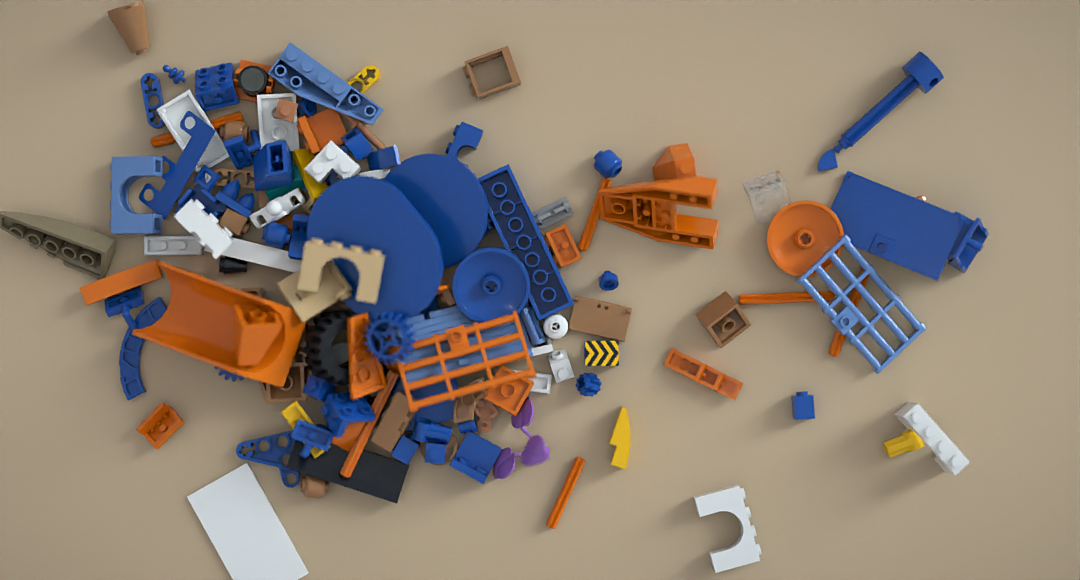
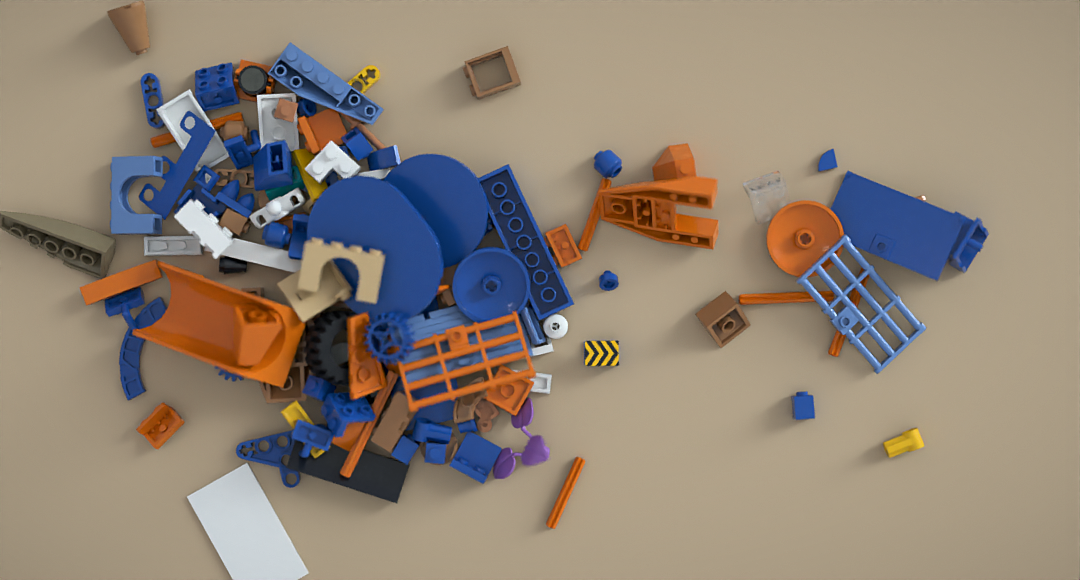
(173, 73): blue hair -> none
(313, 487): medium nougat head -> none
(465, 136): blue arch -> none
(552, 213): light grey hinge -> none
(560, 365): white bracket -> none
(588, 384): blue gear -> none
(596, 318): medium nougat door -> none
(621, 439): yellow slope -> none
(703, 374): orange slope -> none
(744, 549): white arch -> none
(920, 74): blue piece -> none
(945, 452): white arch -> none

